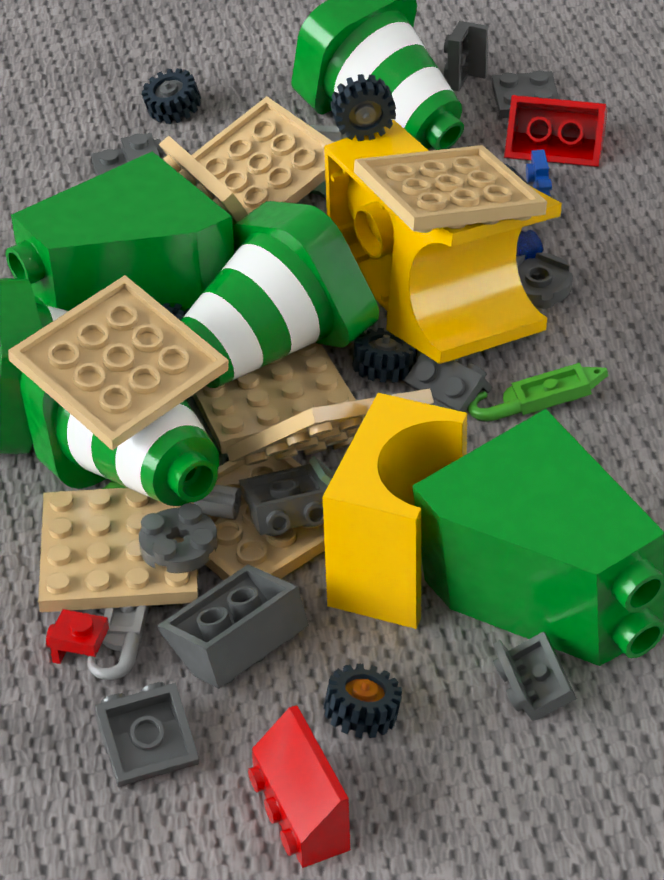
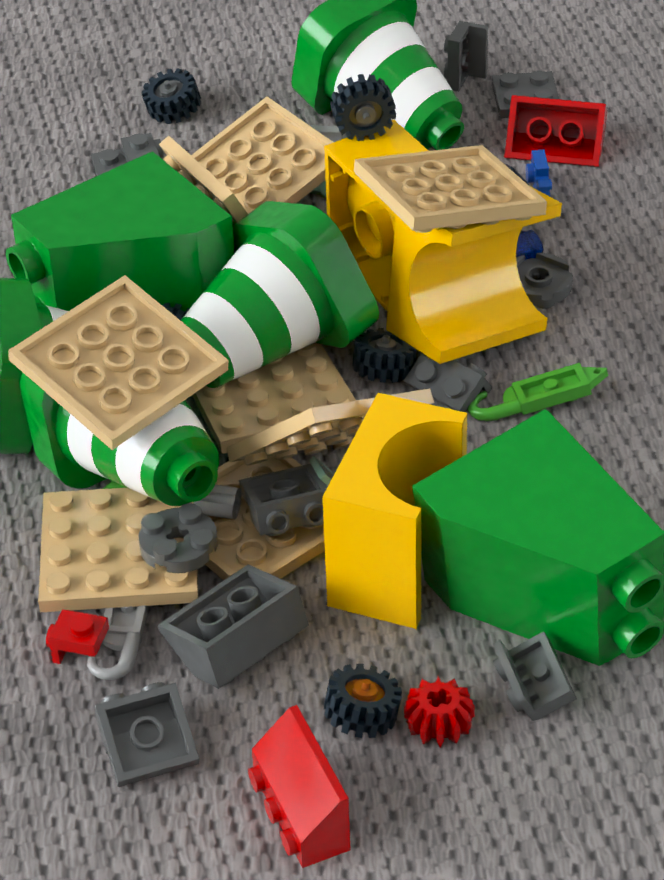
(439, 711): none -> red gear

